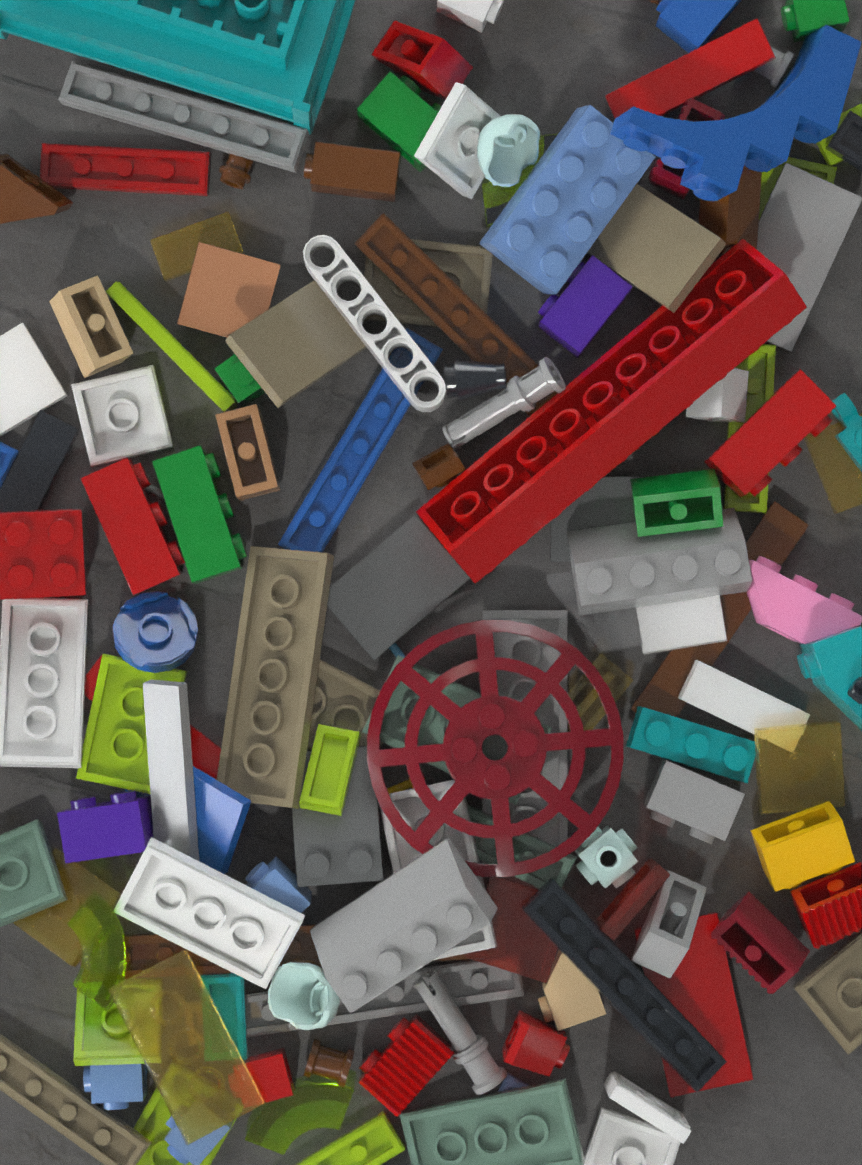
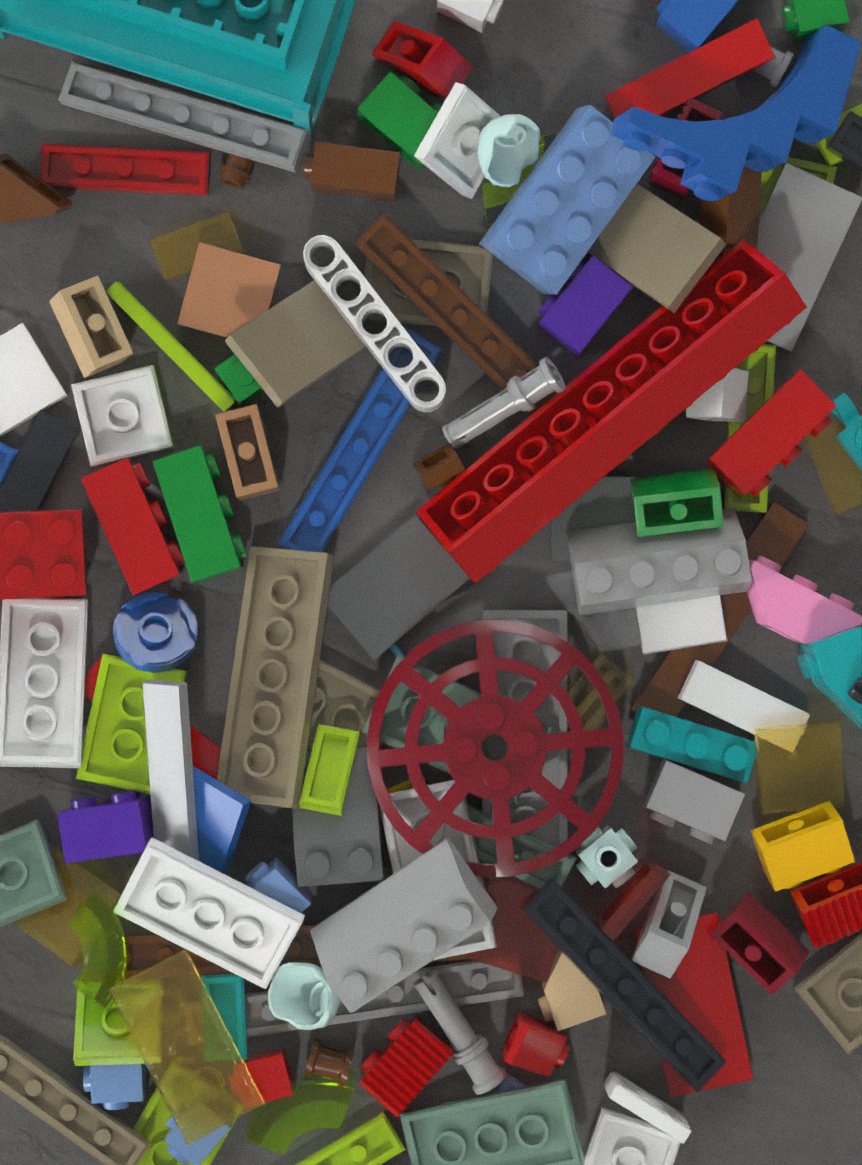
(473, 378): black cone -> none

